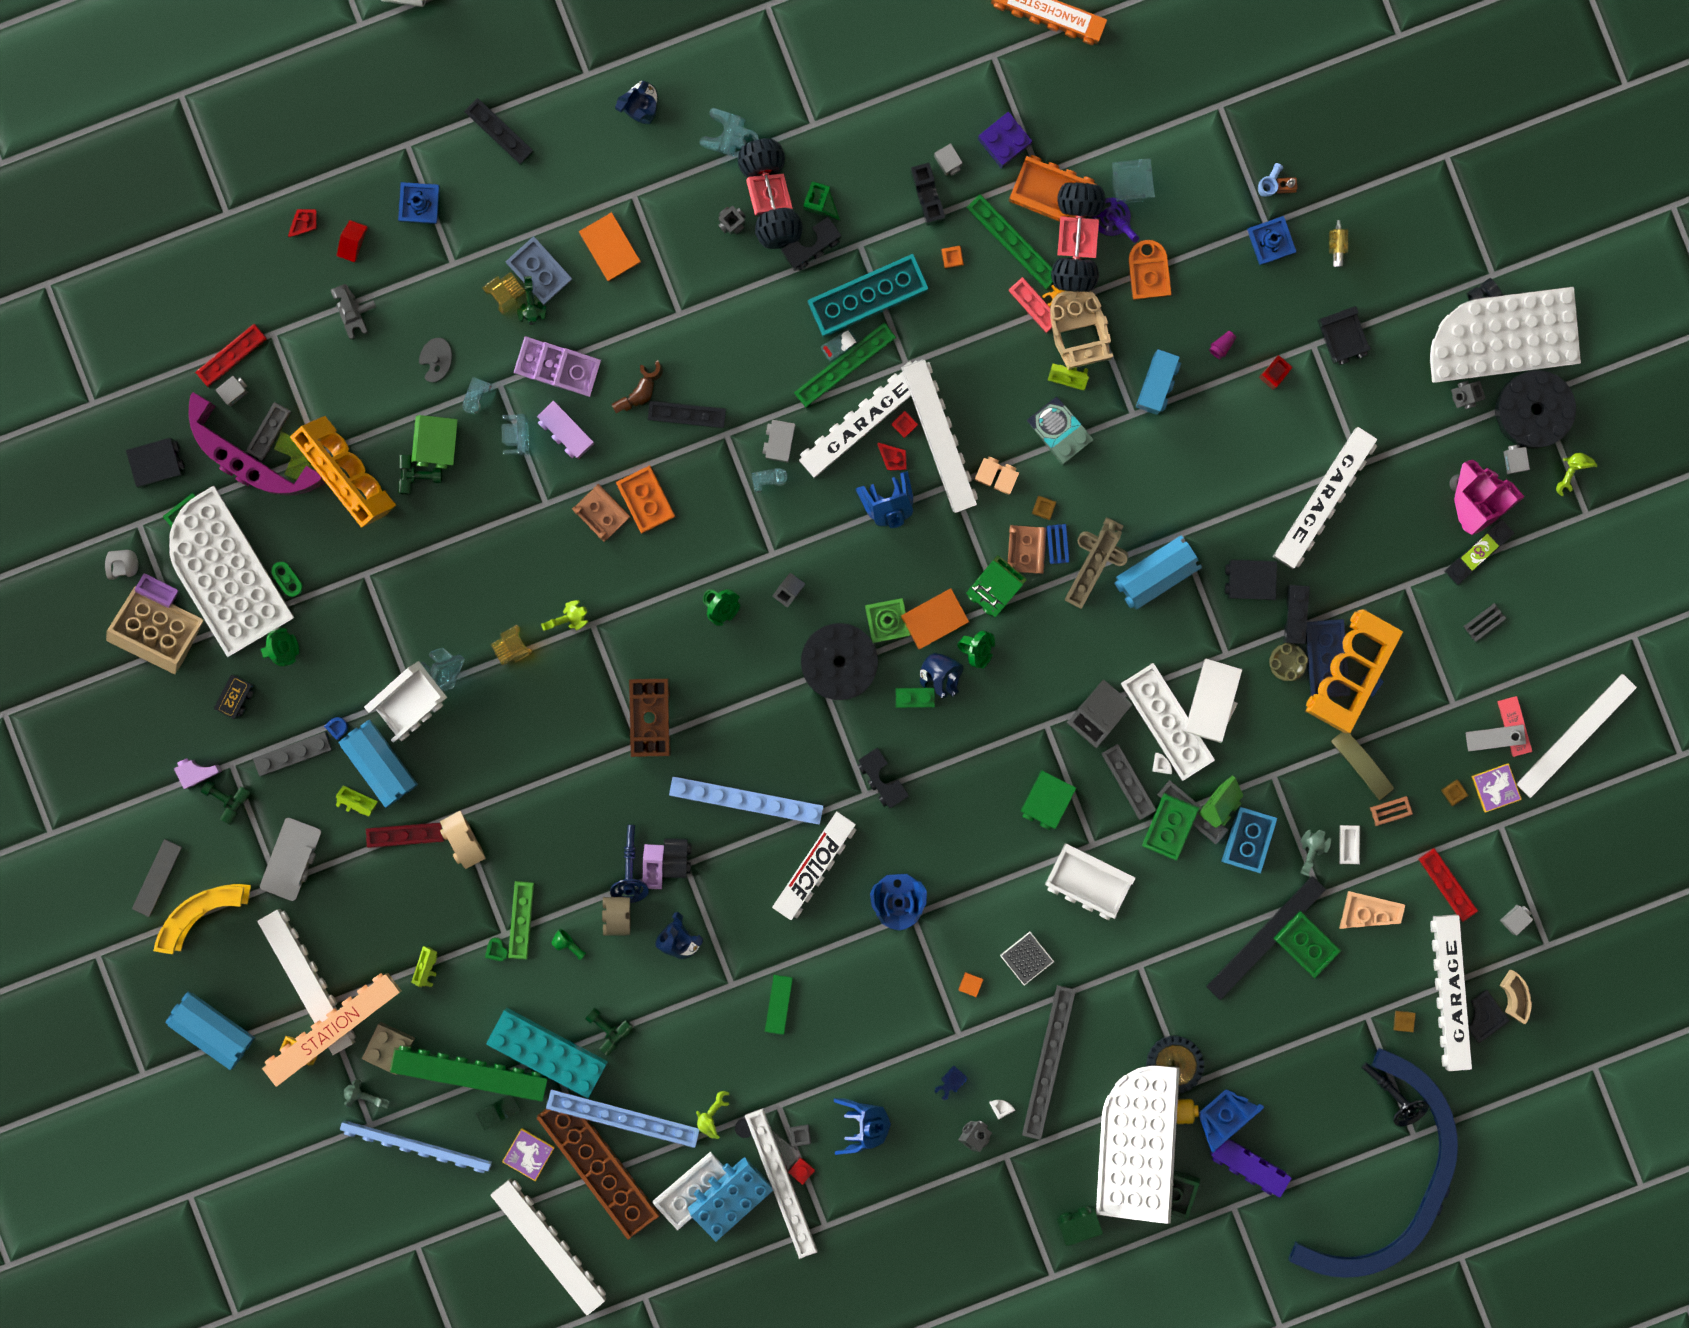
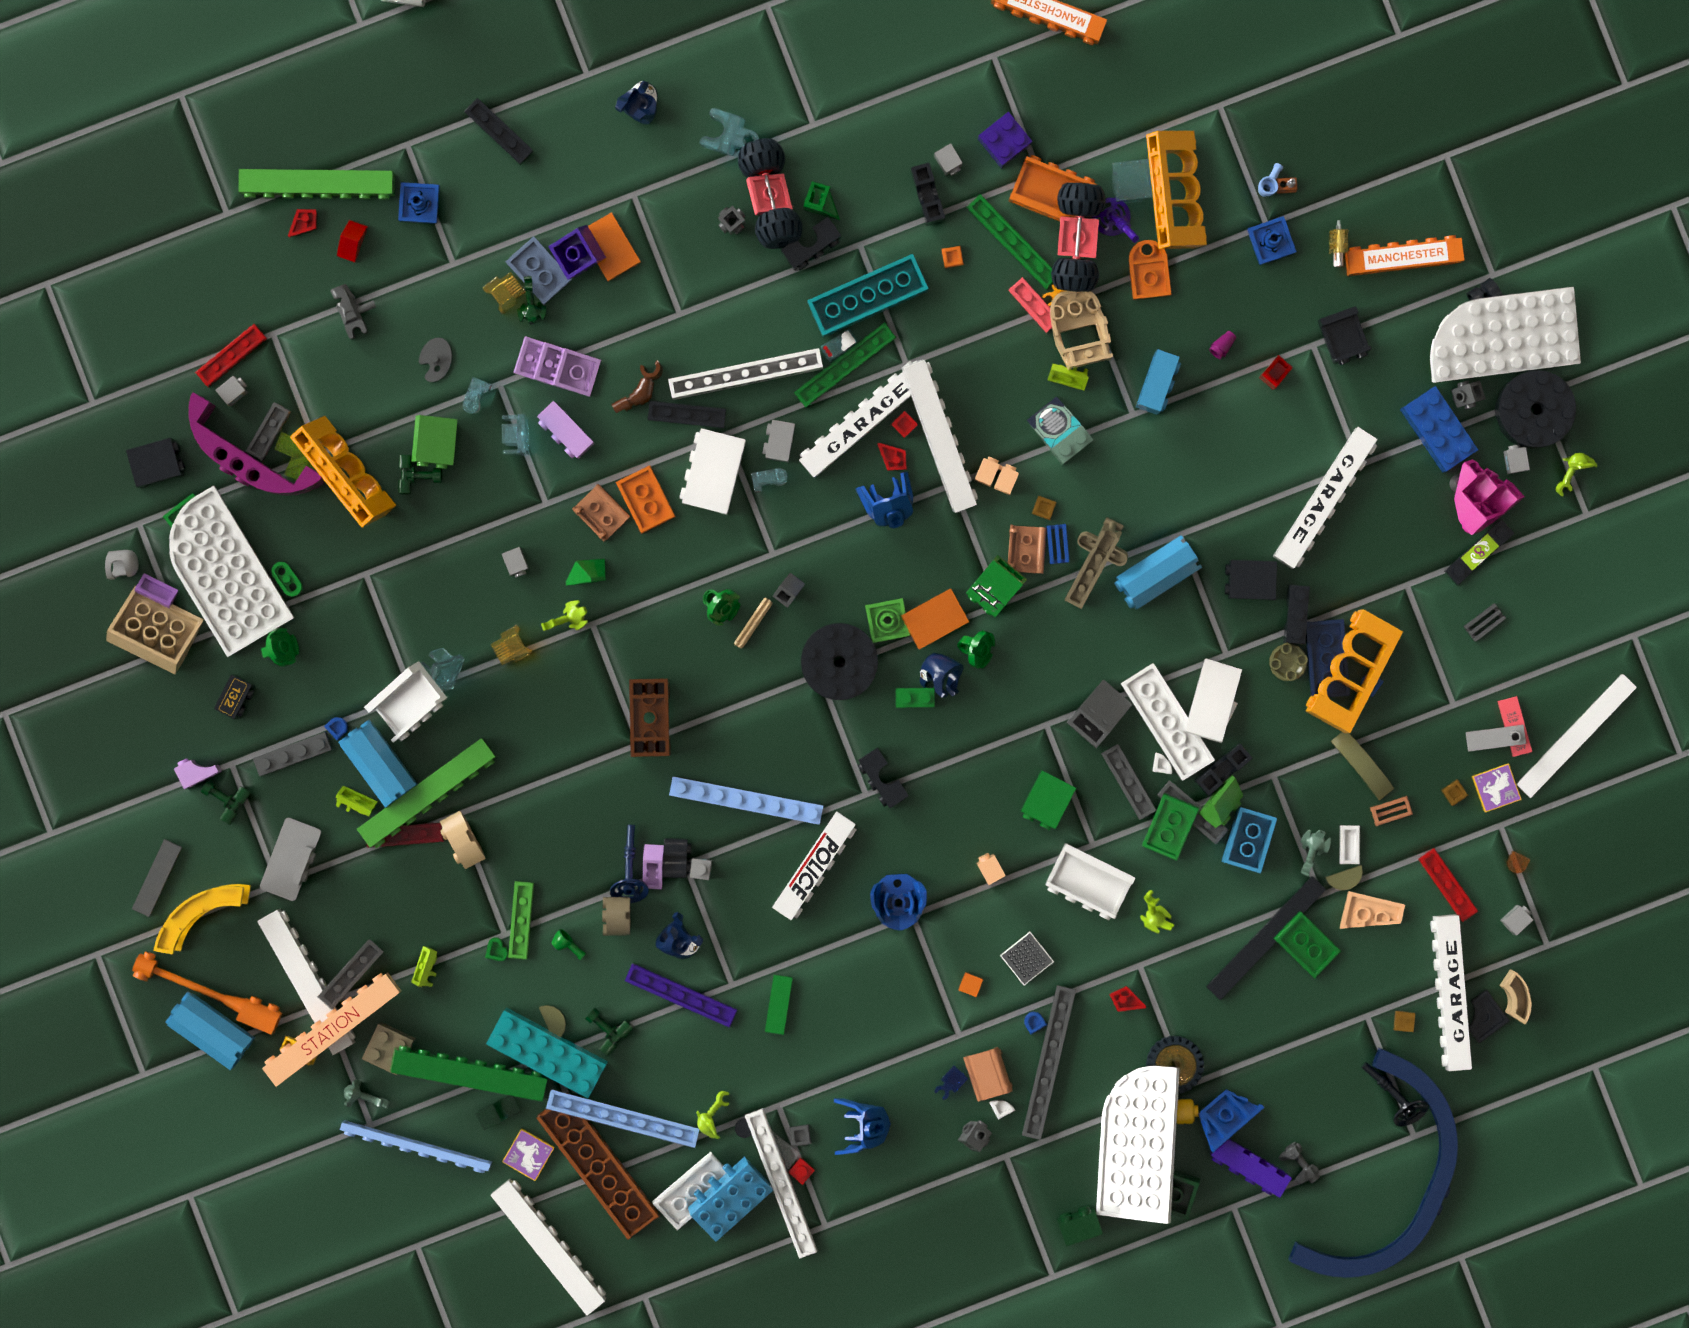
(250, 1010): none -> orange bar
(316, 183): none -> bright green brick
(350, 974): none -> dark grey plate
(427, 792): none -> bright green brick
(515, 562): none -> light grey brick
(554, 1019): none -> olive tile
(577, 252): none -> dark purple brick
(587, 572): none -> green slope
(681, 995): none -> dark purple tile
(700, 868): none -> light grey brick
(713, 471): none -> white panel
(745, 374): none -> white brick
(753, 623): none -> tan axle
(988, 1074): none -> nougat piece
(990, 868): none -> light nougat piece
(1034, 1022): none -> blue tile
(1126, 1000): none -> red piece
(1155, 915): none -> lime piece
(1182, 144): none -> light orange fence
(1223, 768): none -> black arch
(1309, 1172): none -> dark grey piece
(1345, 879): none -> olive tile
(1405, 256): none -> brick
(1439, 429): none -> blue brick
(1517, 863): none -> clear orange tile

